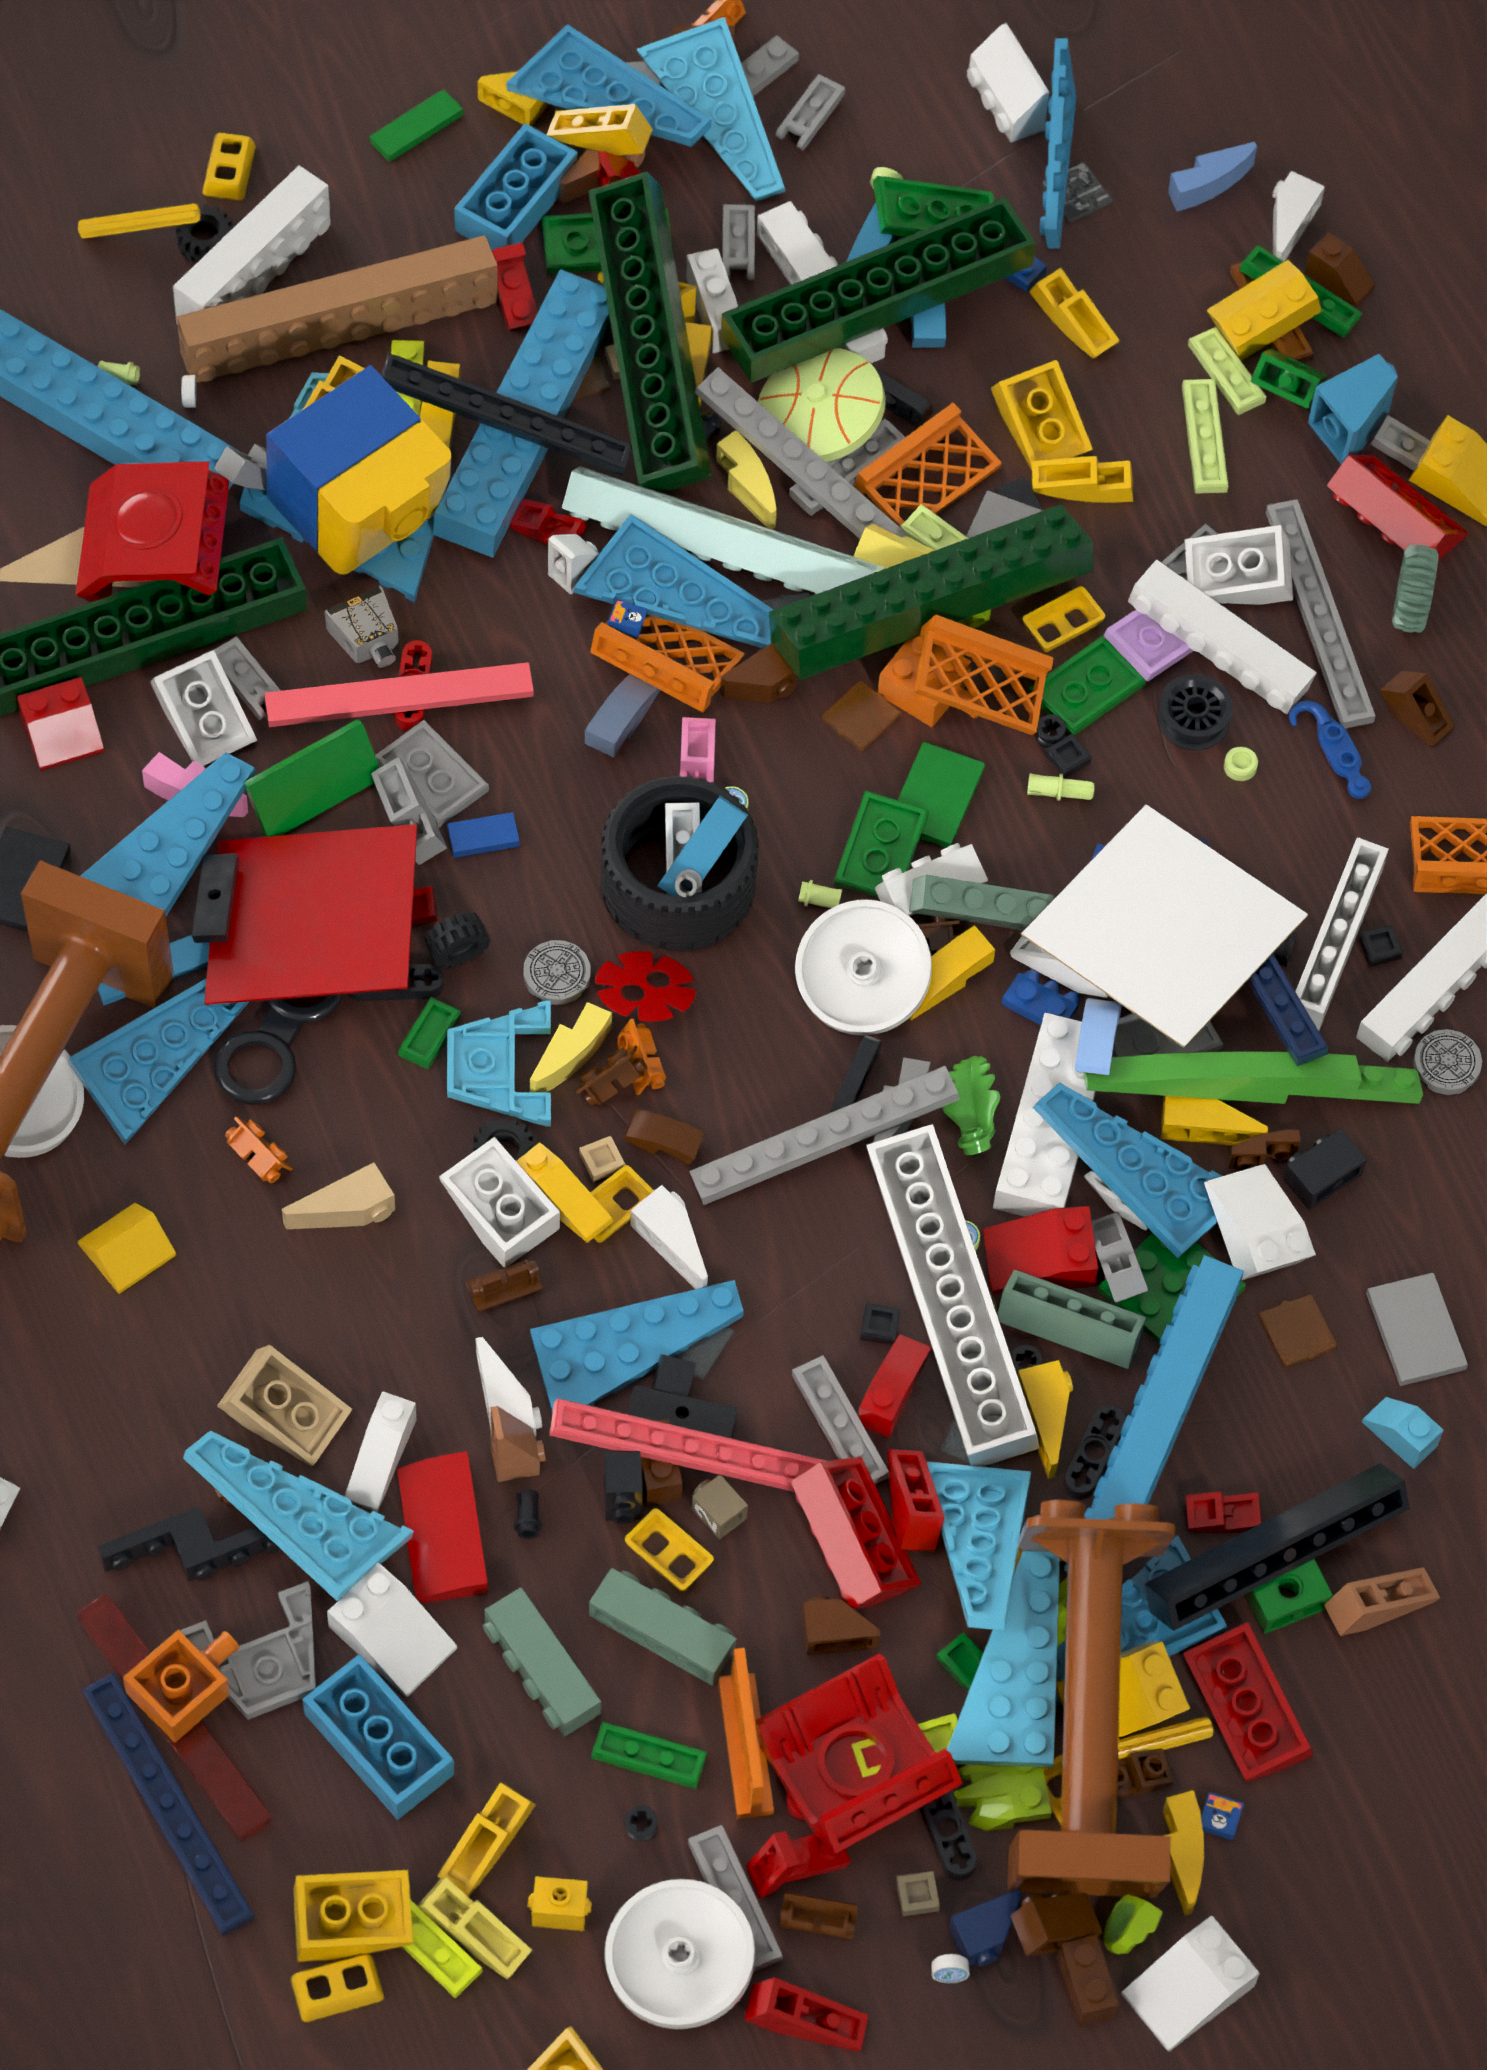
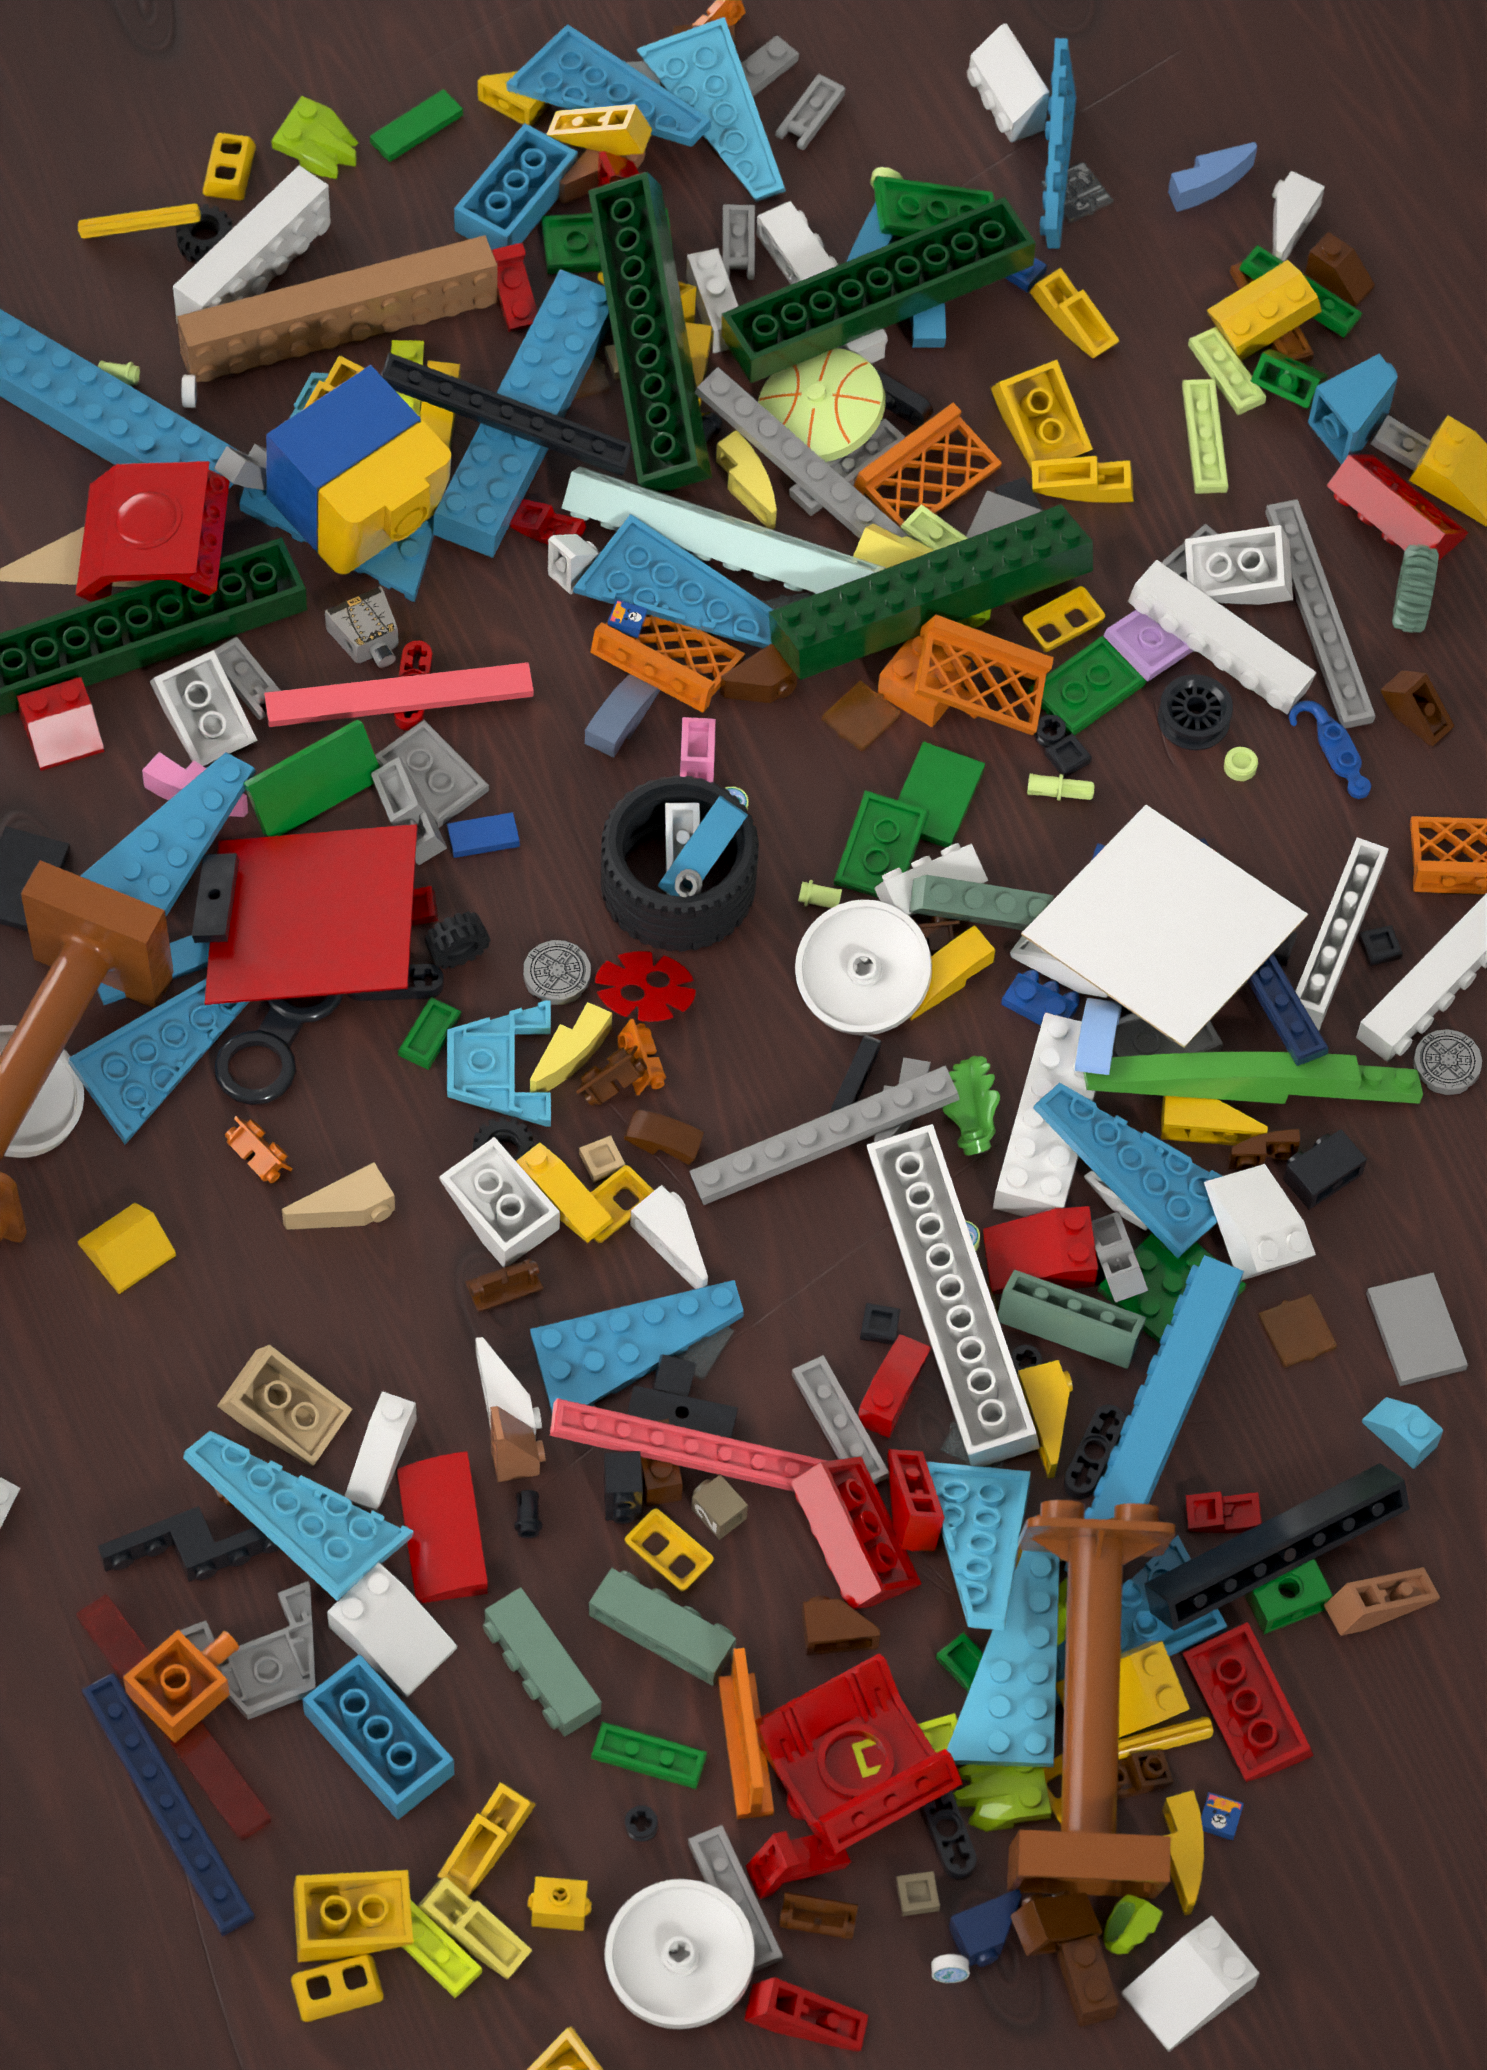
(316, 139): none -> lime plate

